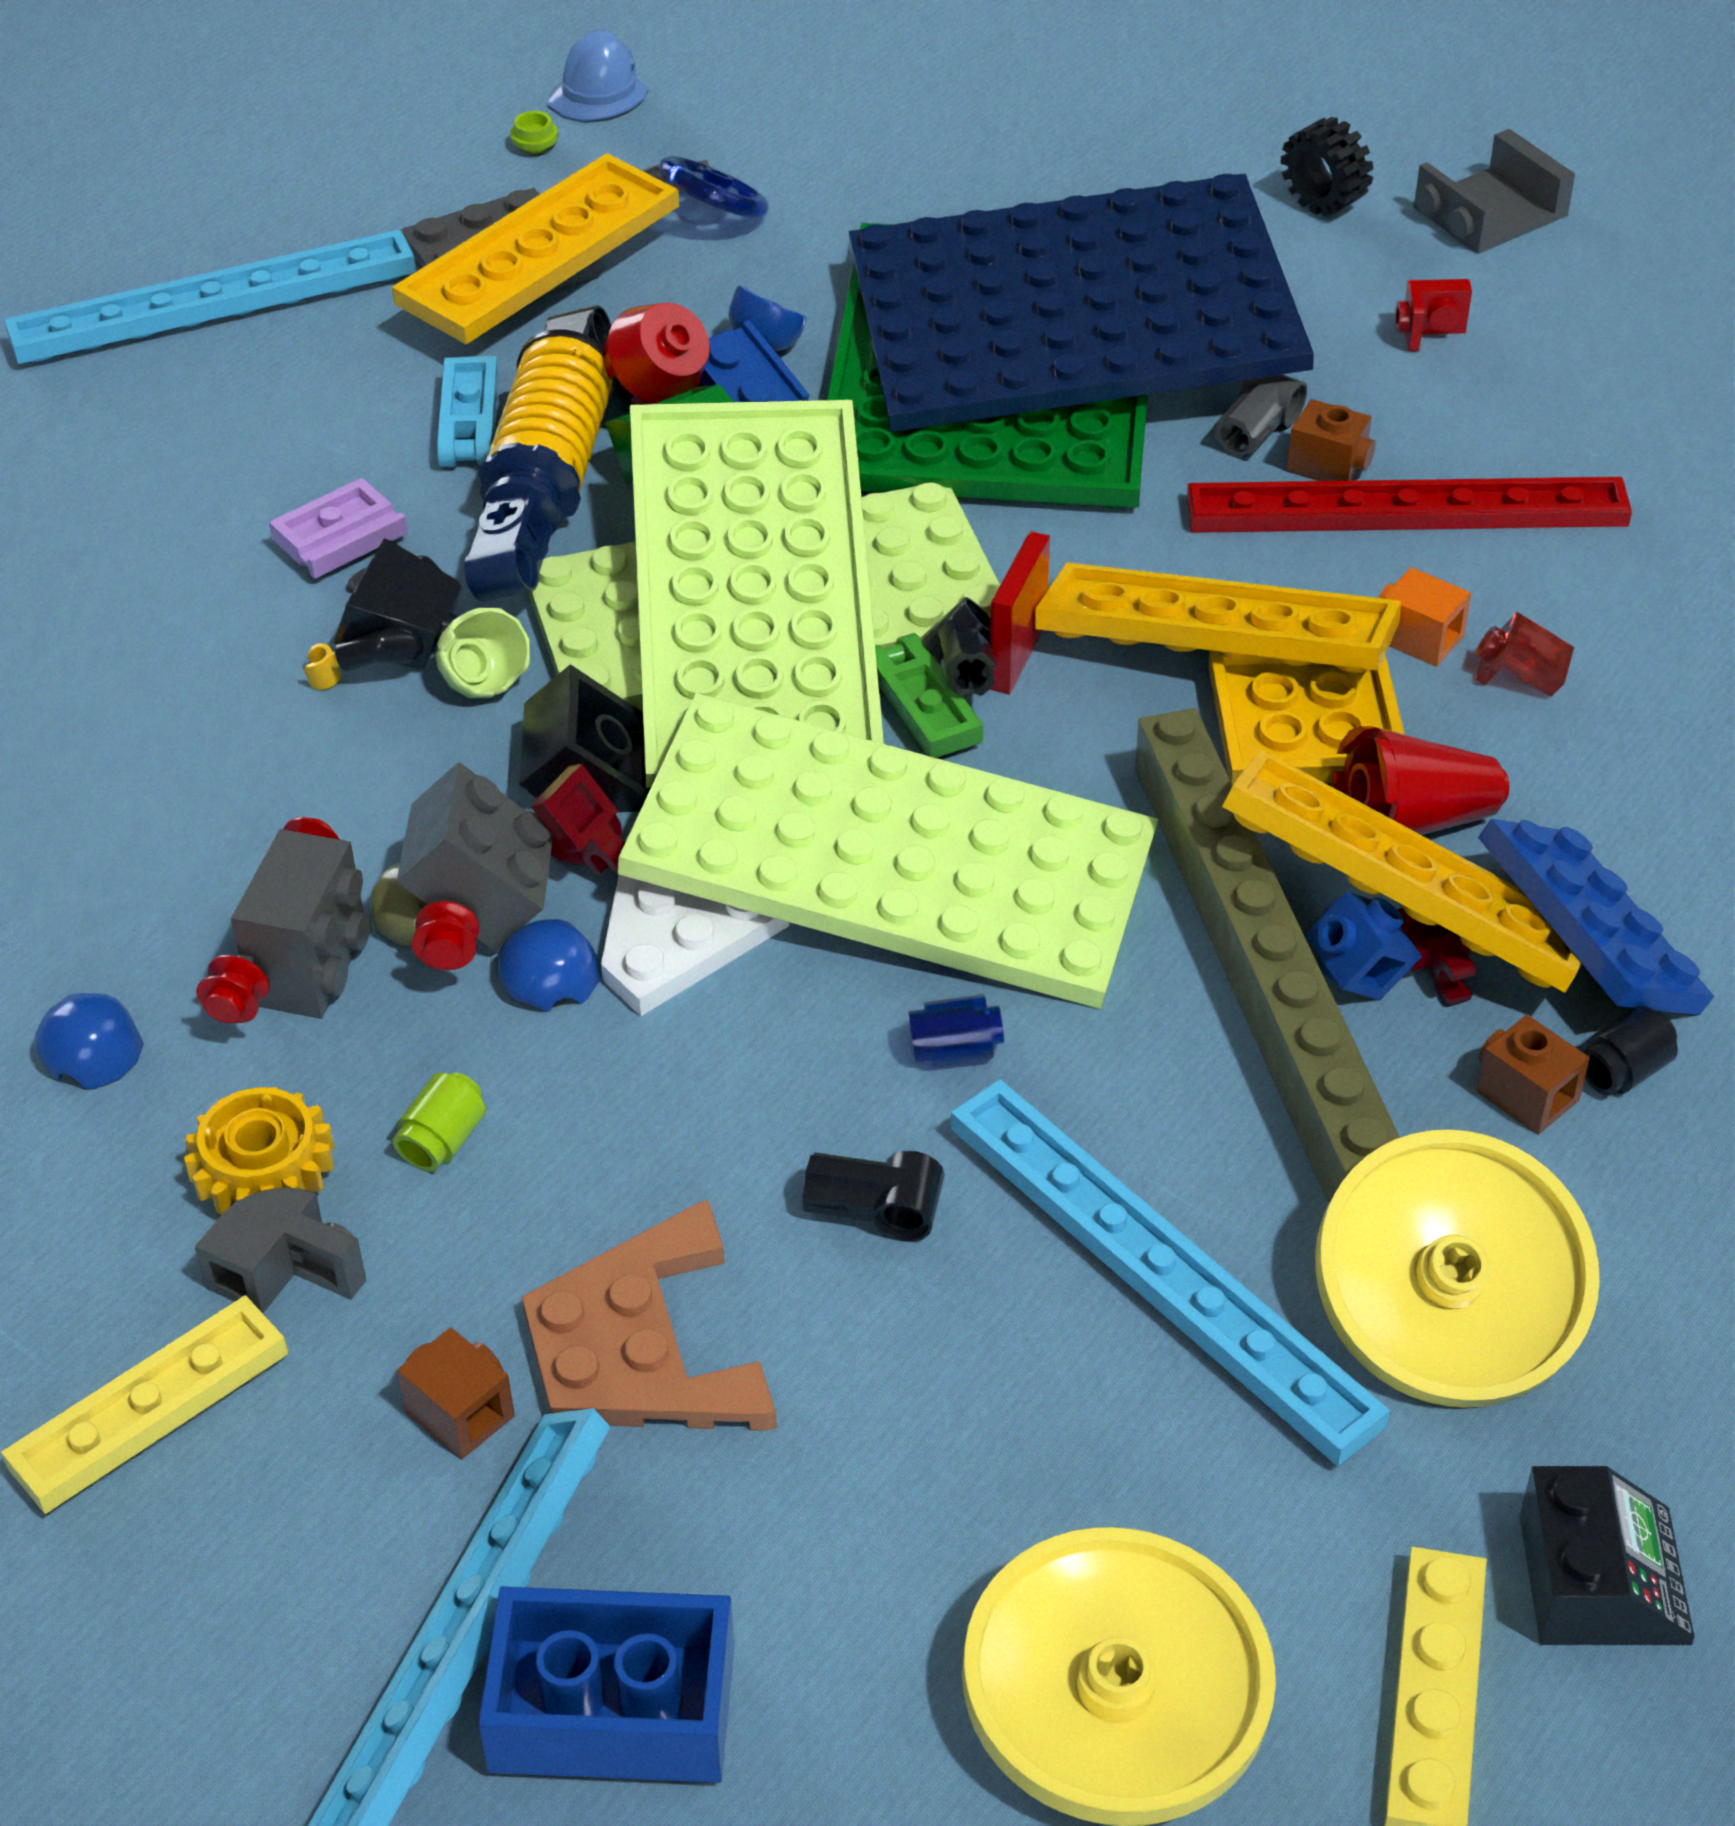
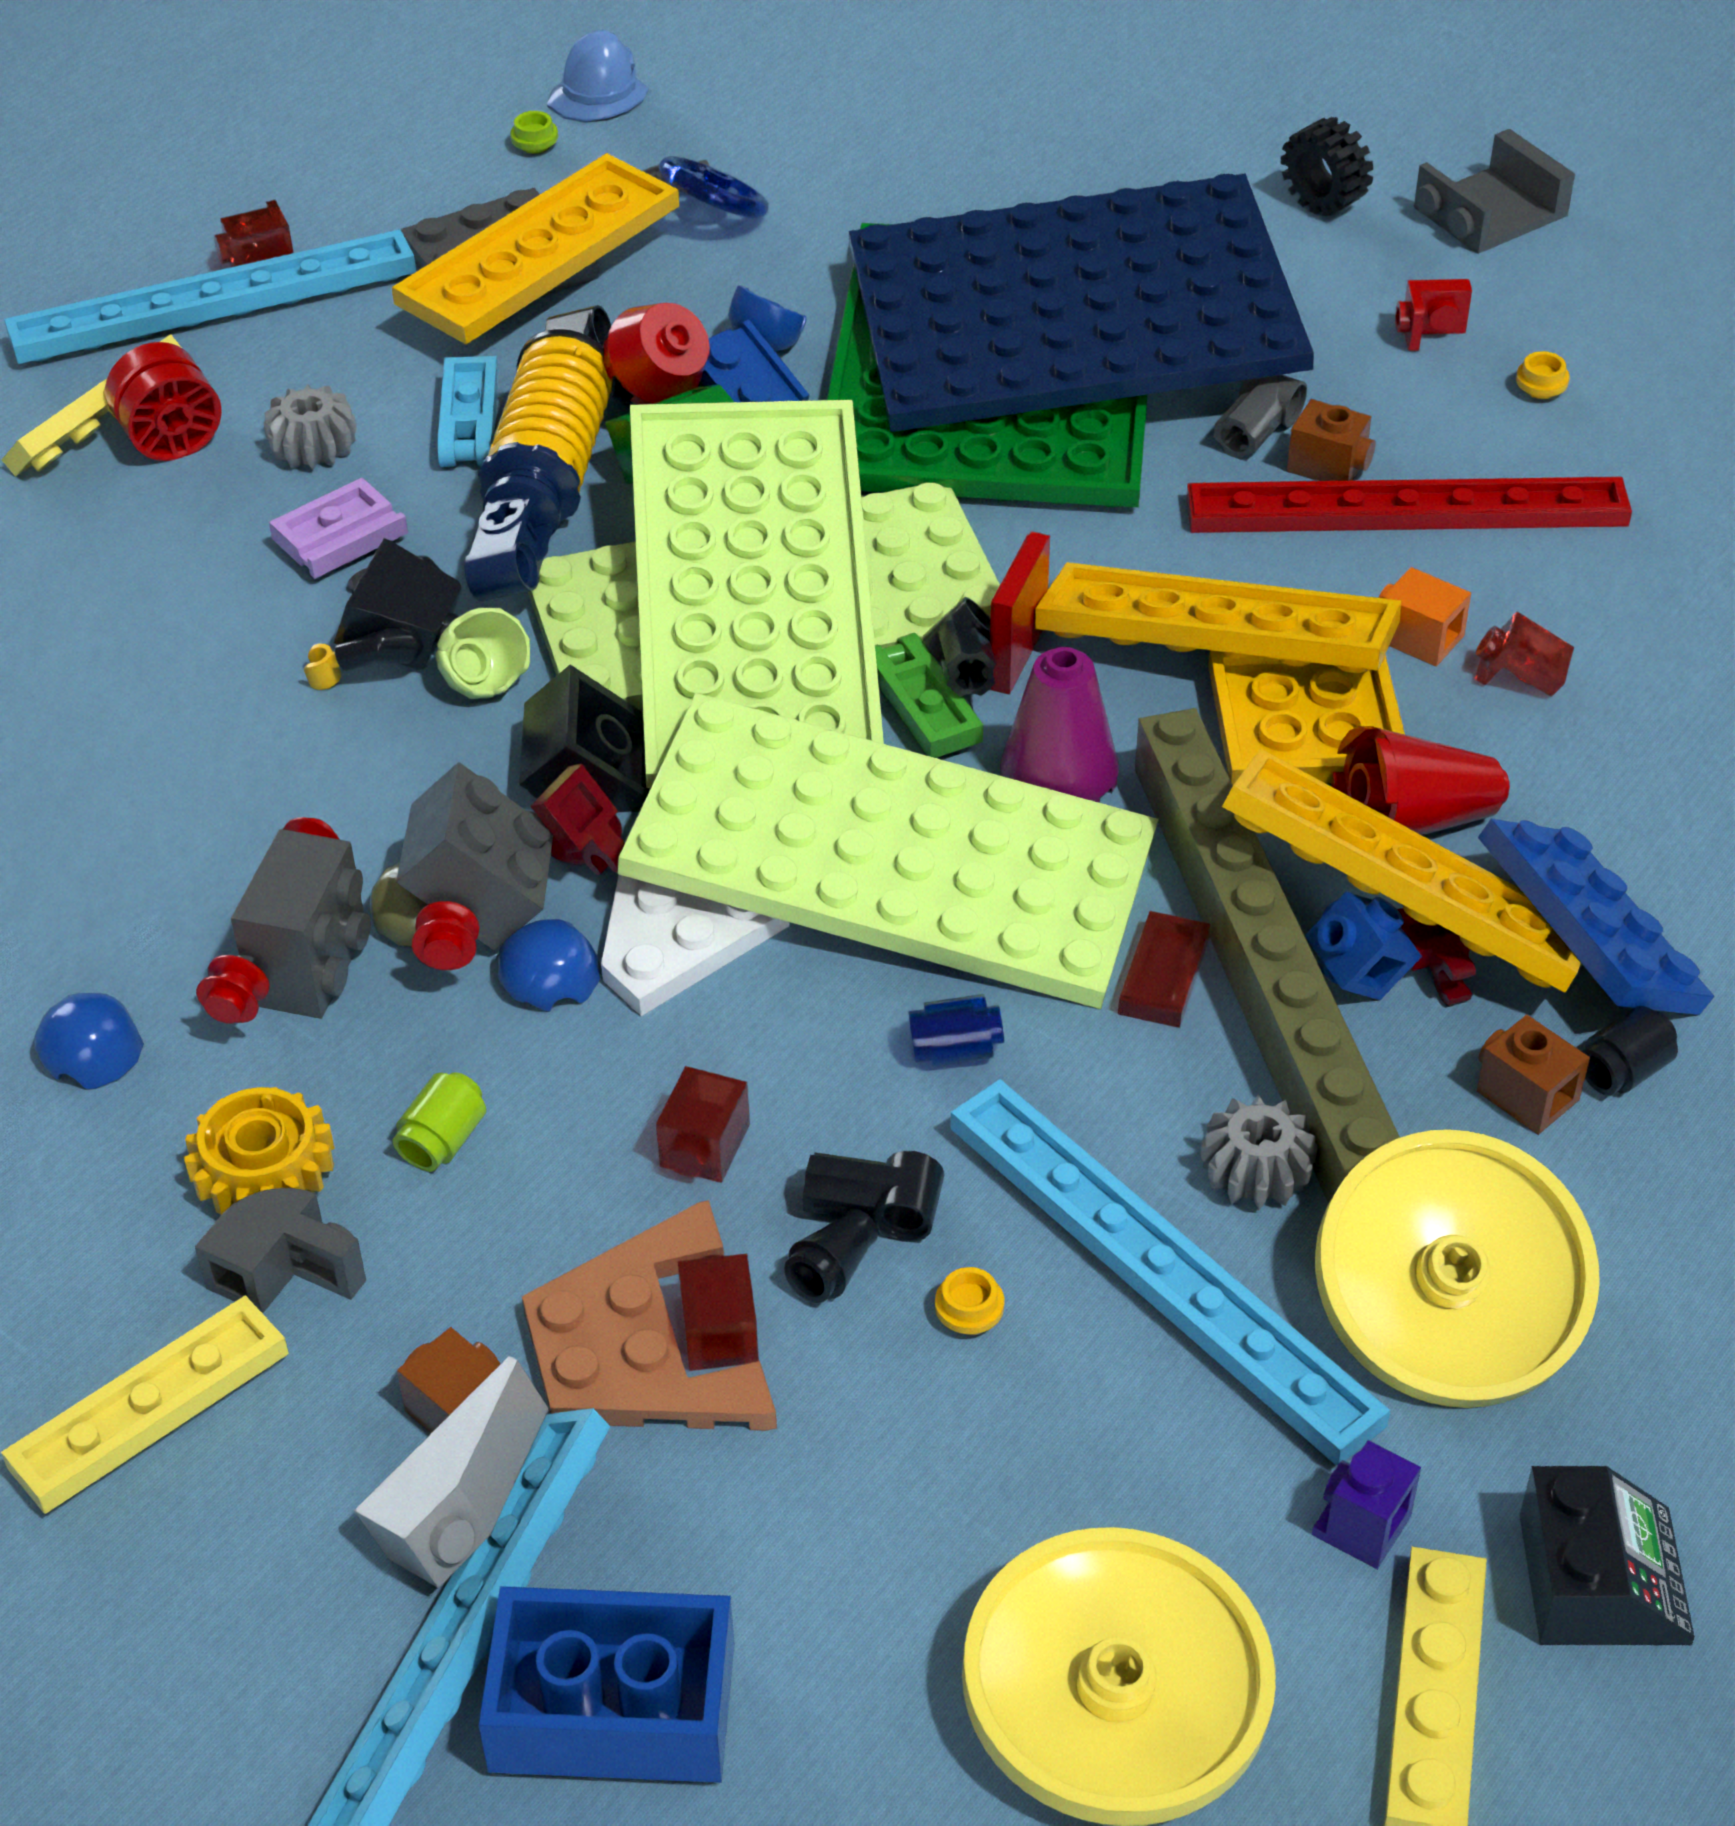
(74, 421): none -> light yellow plate
(163, 401): none -> red wheel
(253, 236): none -> clear red brick
(310, 426): none -> light grey gear
(458, 1478): none -> light grey slope
(703, 1124): none -> clear red brick
(718, 1311): none -> clear red brick
(828, 1258): none -> black cone
(969, 1301): none -> yellow plate
(1062, 729): none -> magenta cone
(1164, 969): none -> clear red tile
(1258, 1152): none -> light grey gear
(1368, 1503): none -> dark purple brick
(1543, 375): none -> yellow plate

